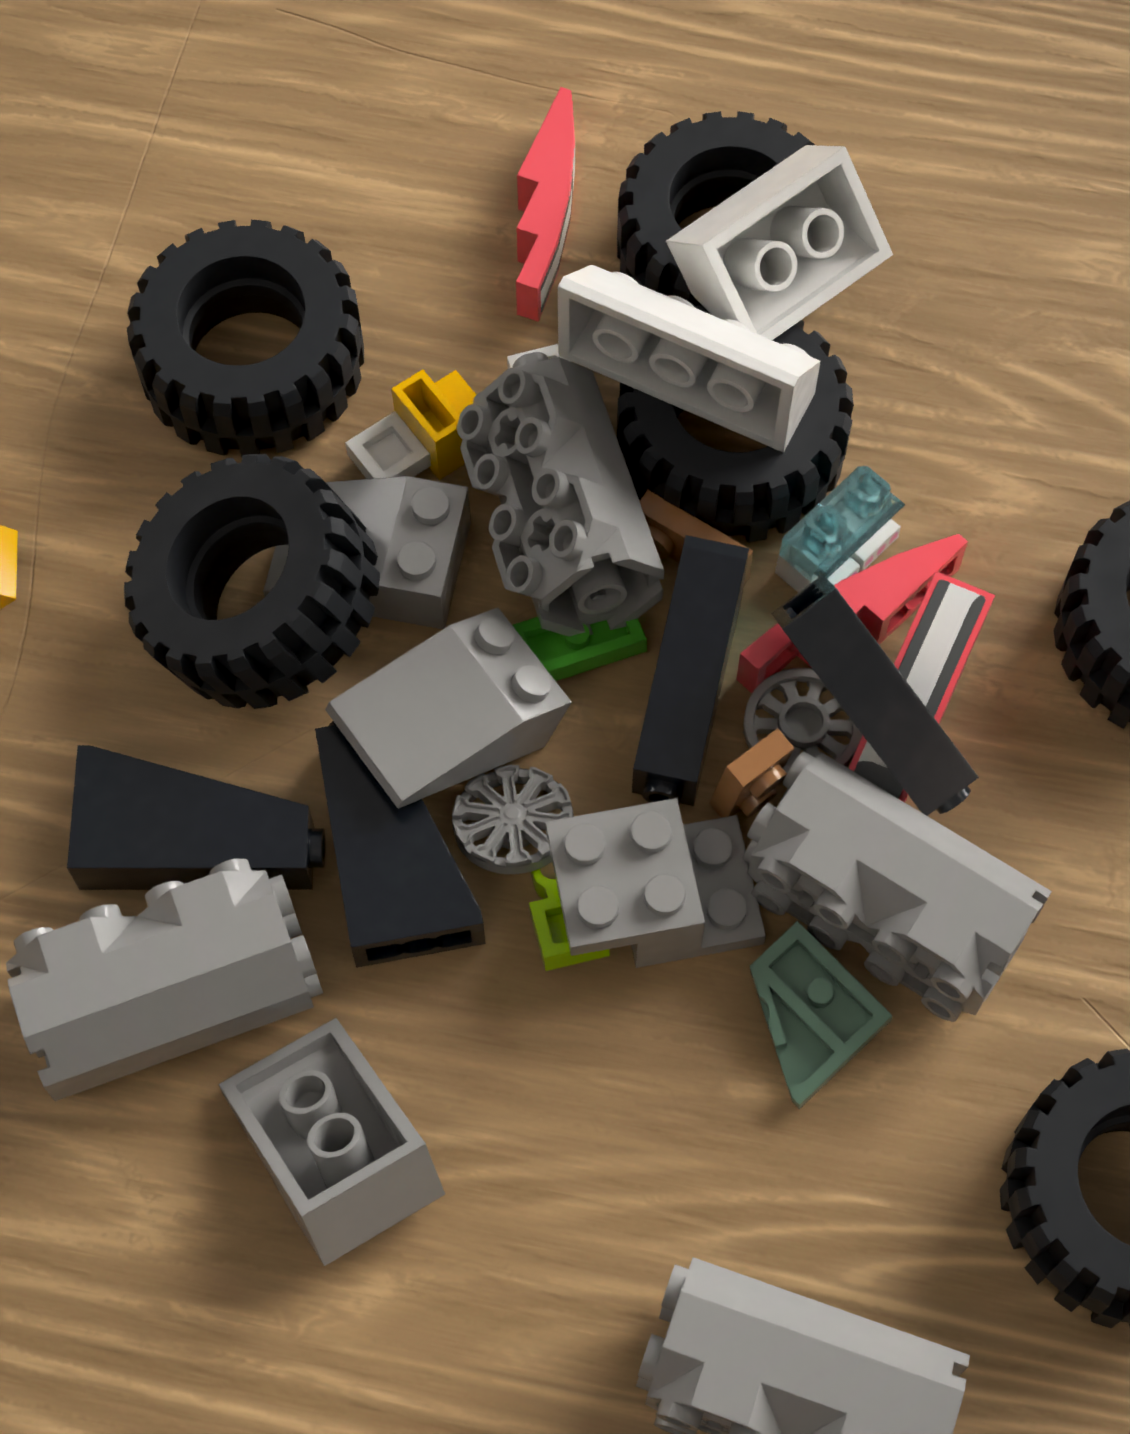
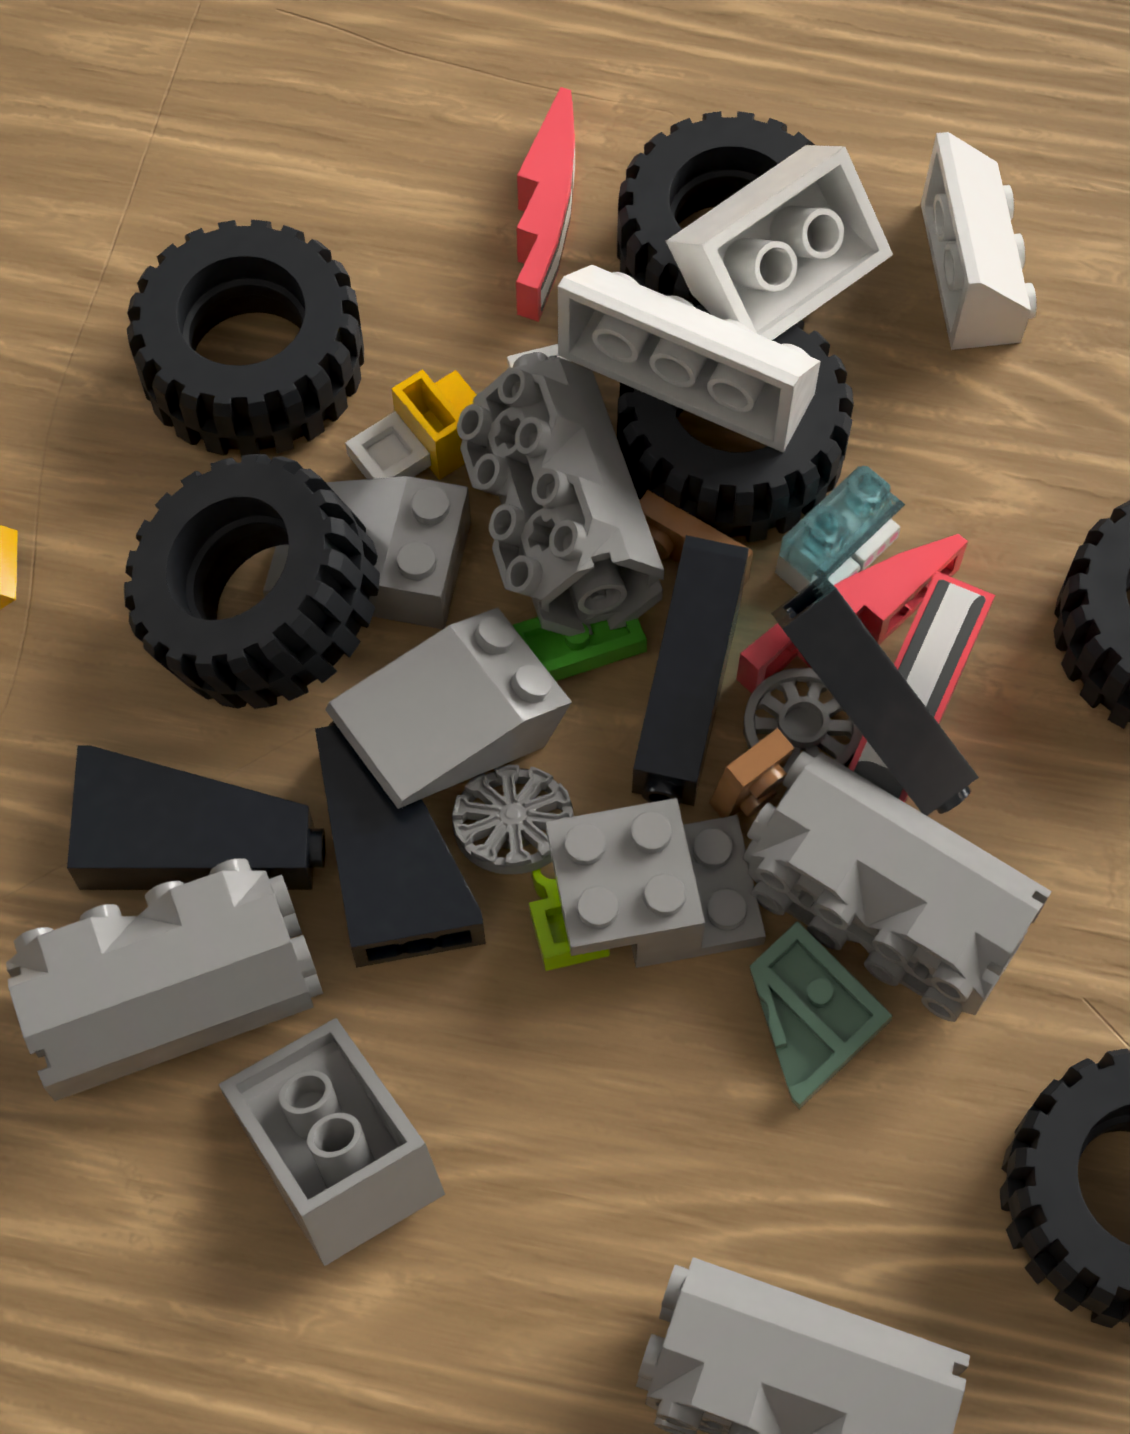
(975, 247): none -> white slope

